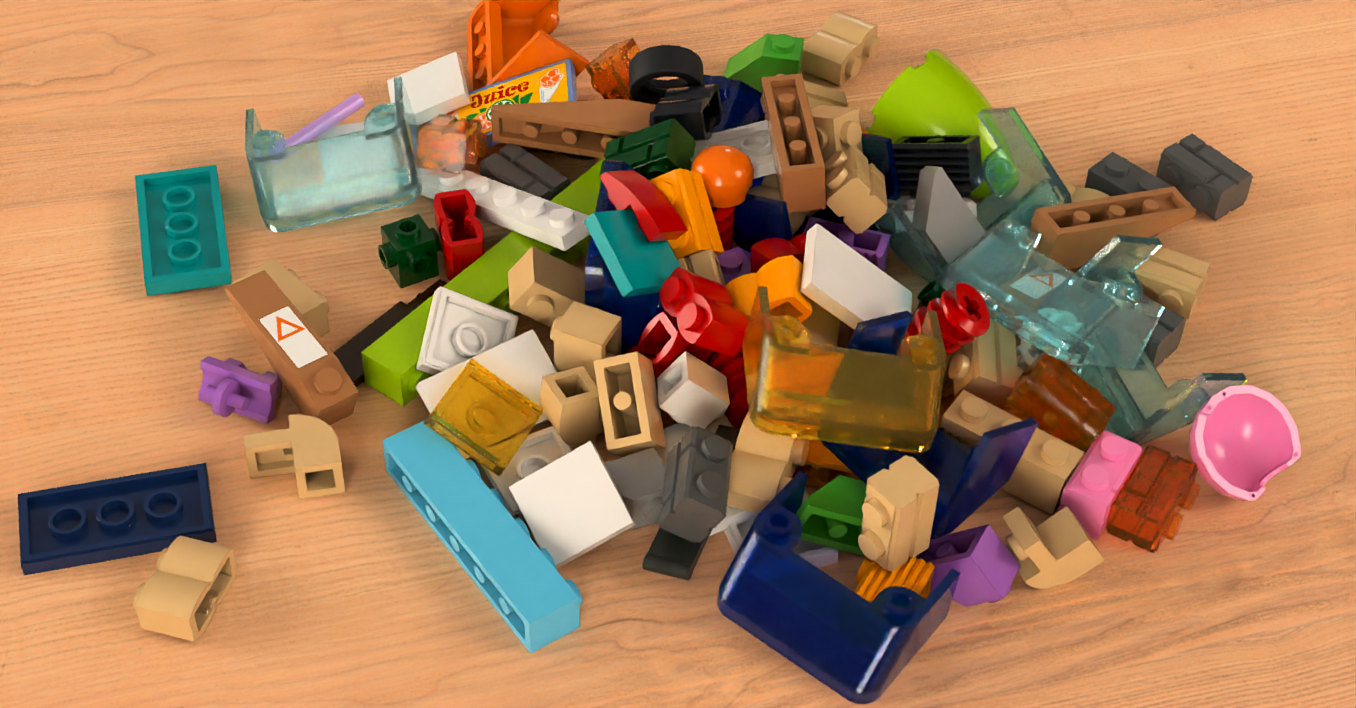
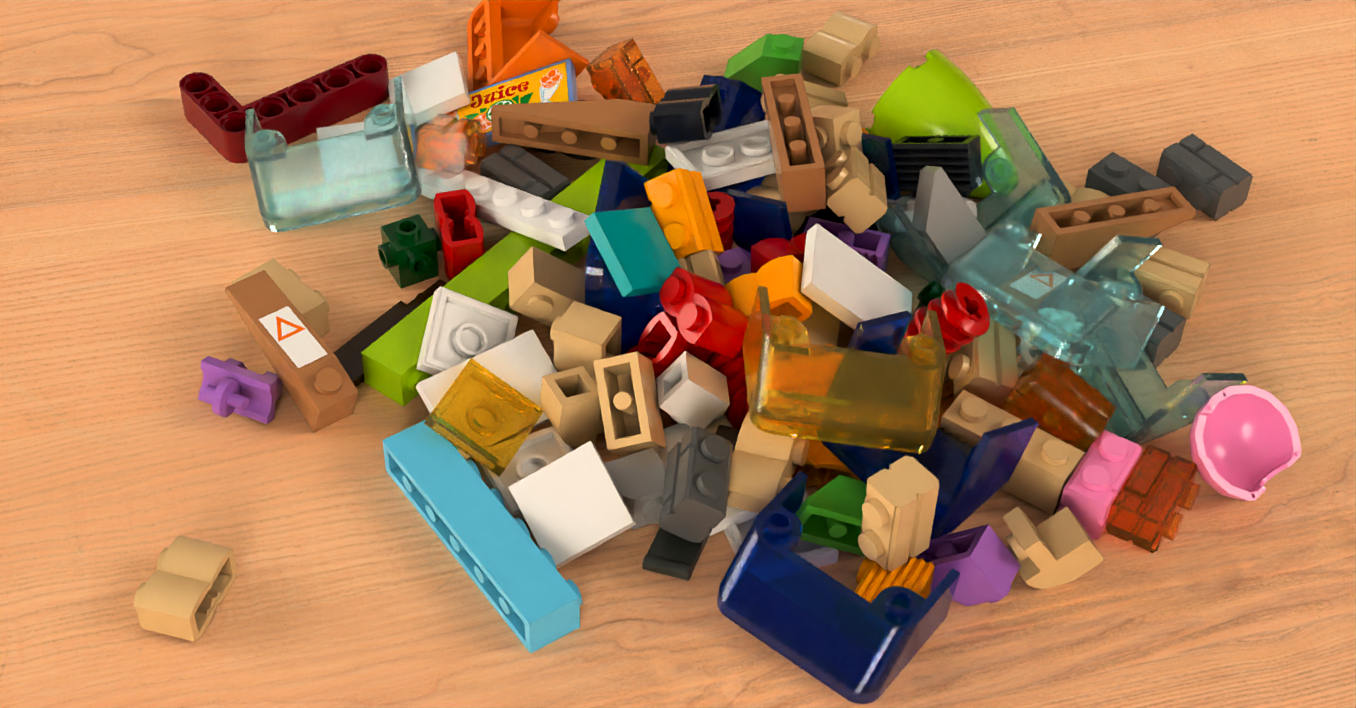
(114, 518): dark blue tile -> none
(182, 230): teal plate -> none
(291, 111): none -> dark red beam
(304, 448): tan brick -> none
(326, 121): lavender bar -> none
(653, 149): dark green brick -> none
(653, 210): red slope -> none
(663, 62): black tyre -> none
(725, 174): orange hair -> none

